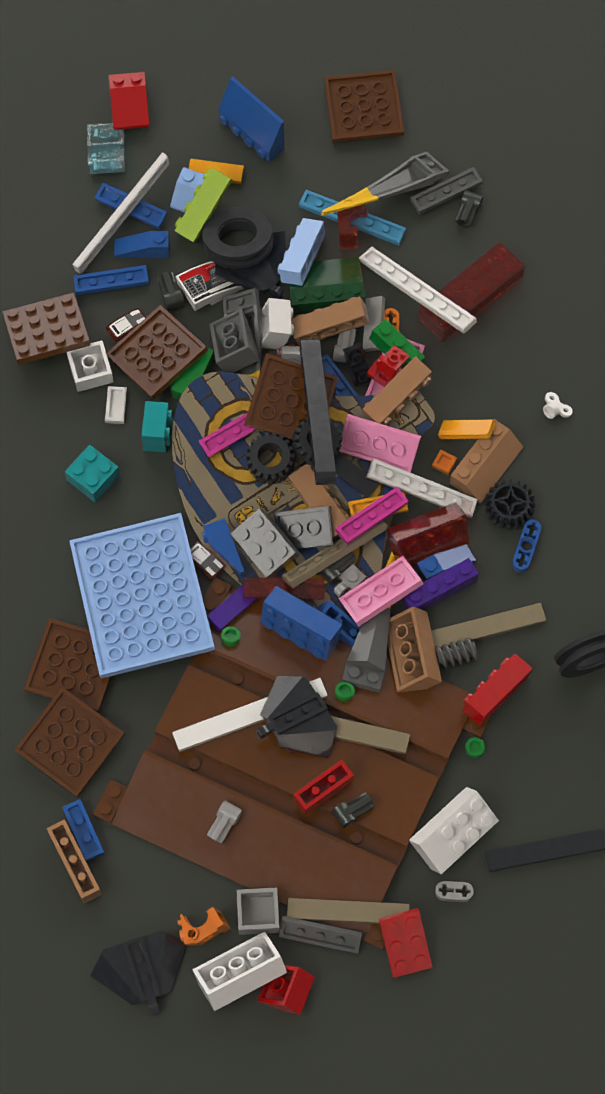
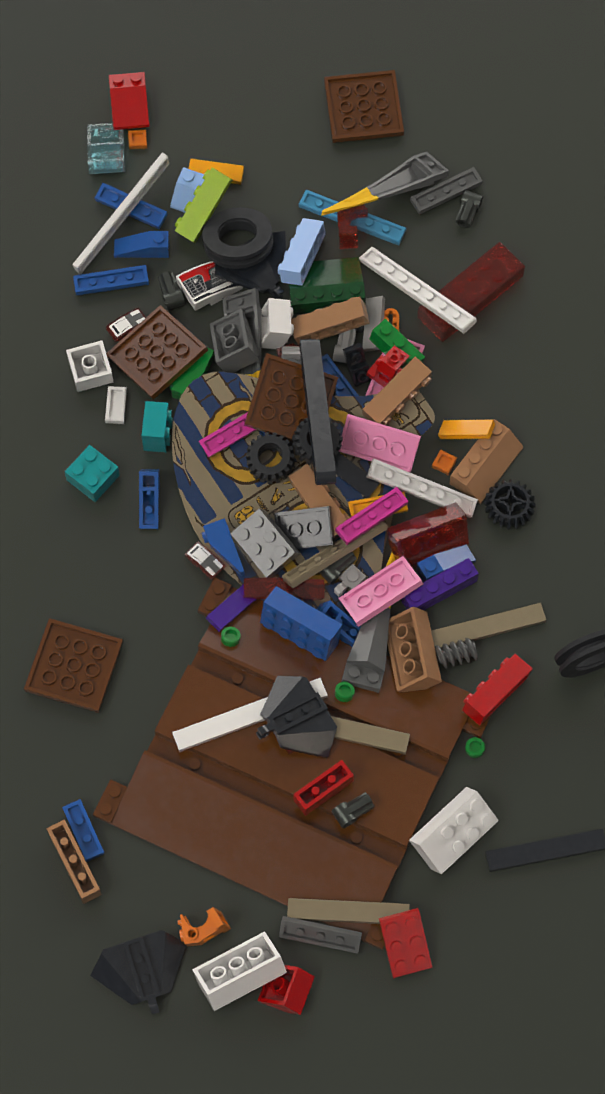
(46, 328): plate -> none
(69, 742): reddish brown plate -> none
(137, 139): none -> orange tile
(141, 595): light blue plate -> none
(149, 498): none -> blue slope
(226, 818): light grey piece -> none
(252, 120): blue slope -> none
(257, 911): light grey piece -> none
(453, 896): light grey beam -> none
(520, 551): blue beam -> none
(555, 407): white piece -> none

